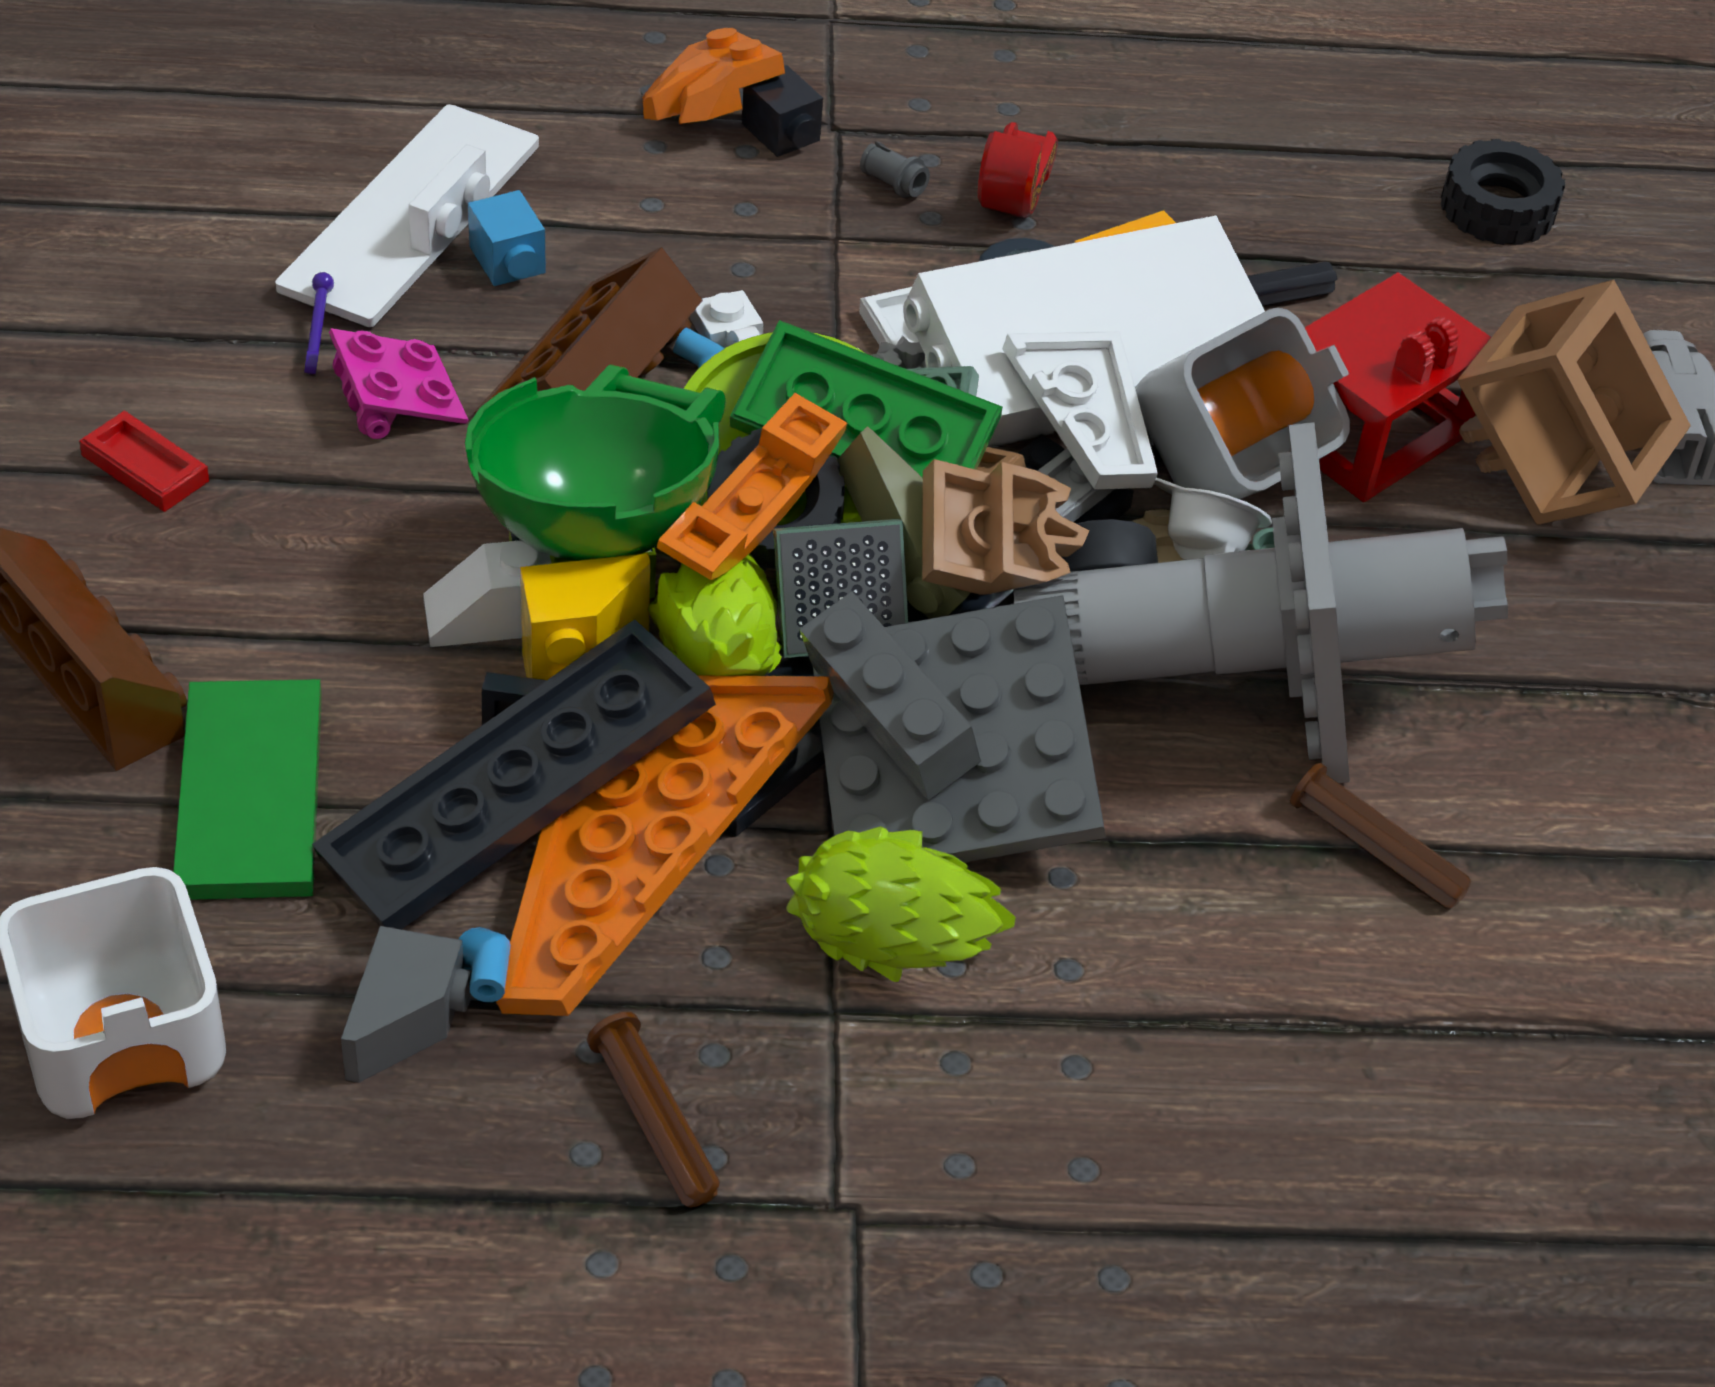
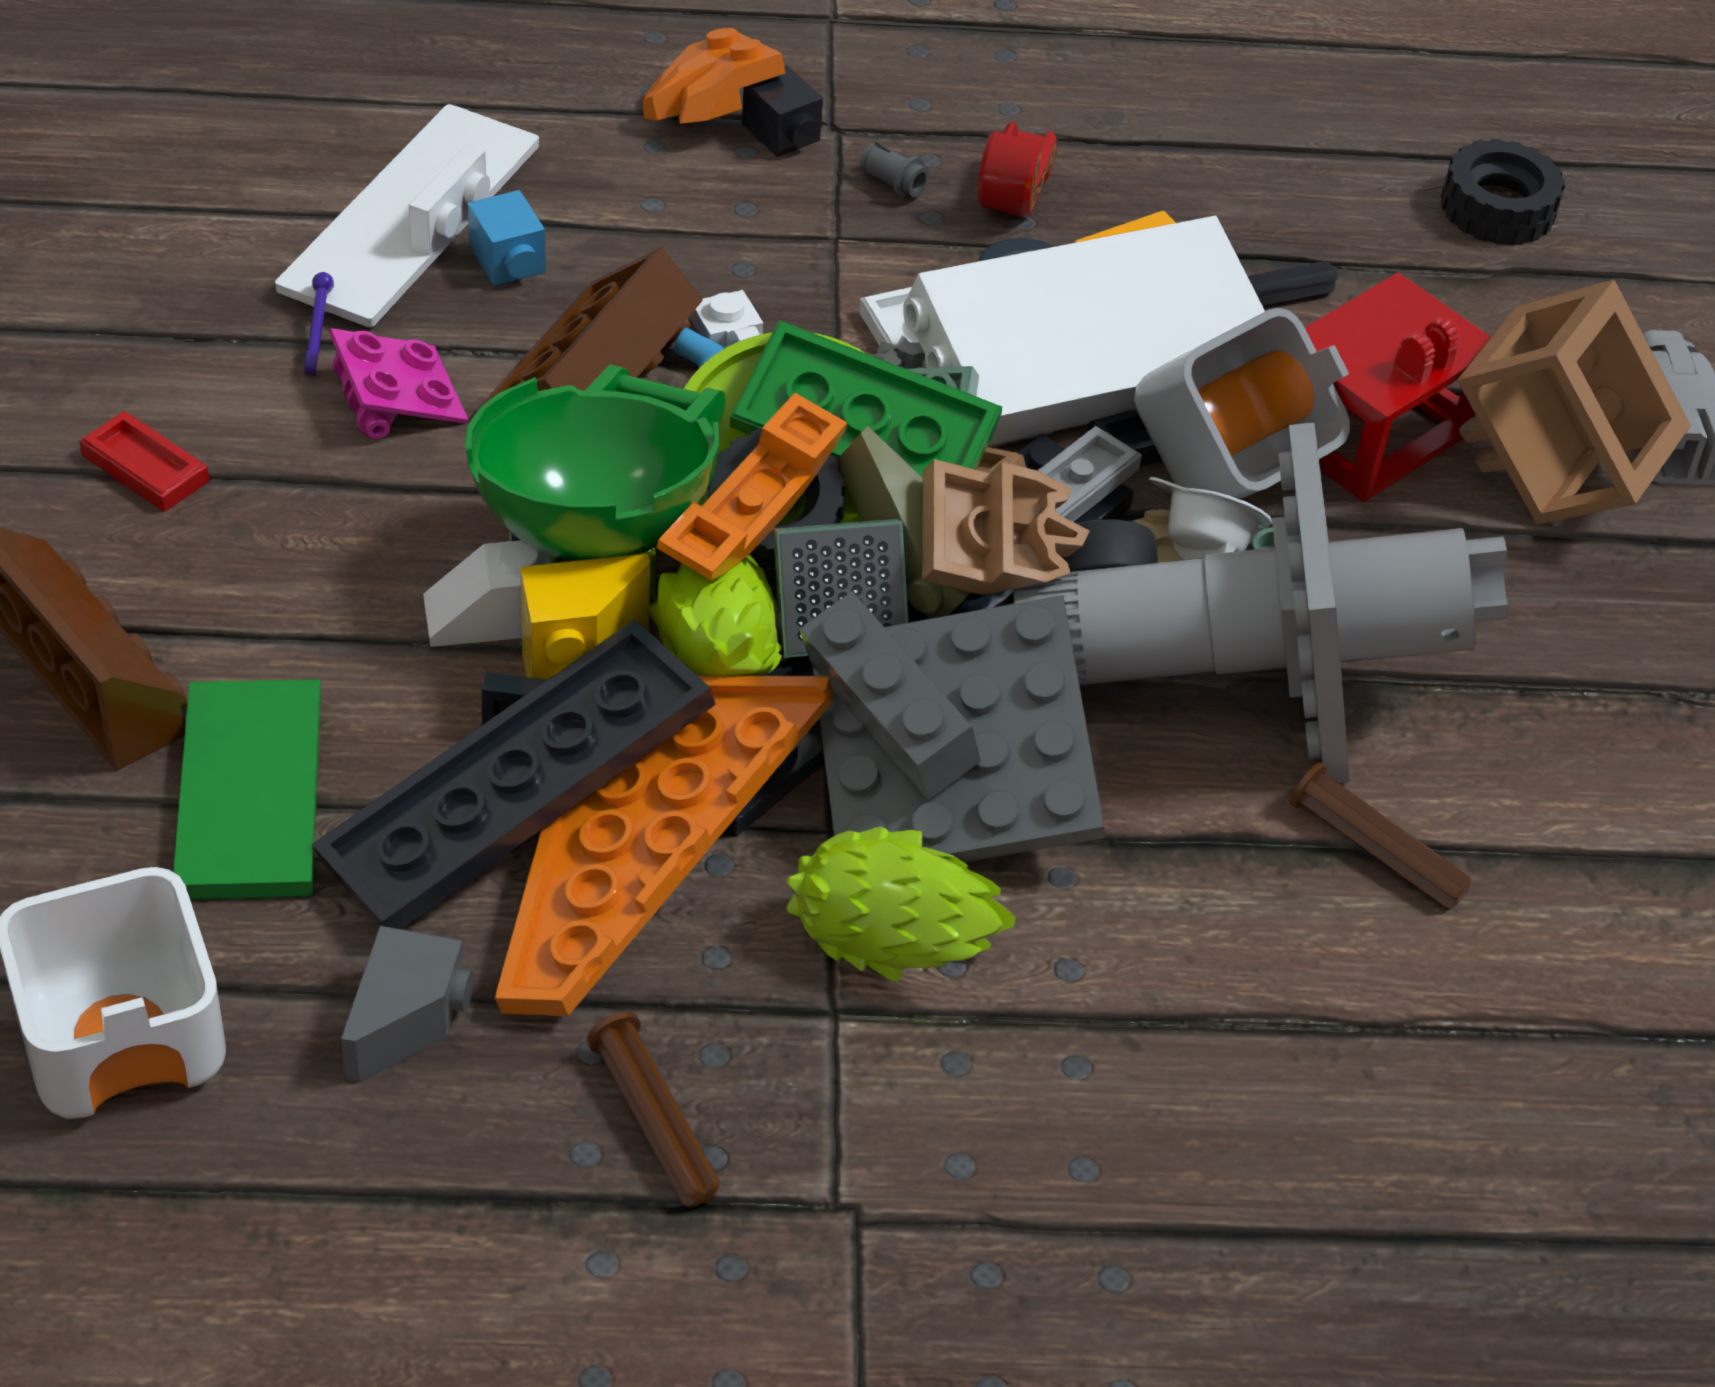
(488, 958): dark azure arm -> none
(1090, 402): white wing -> none

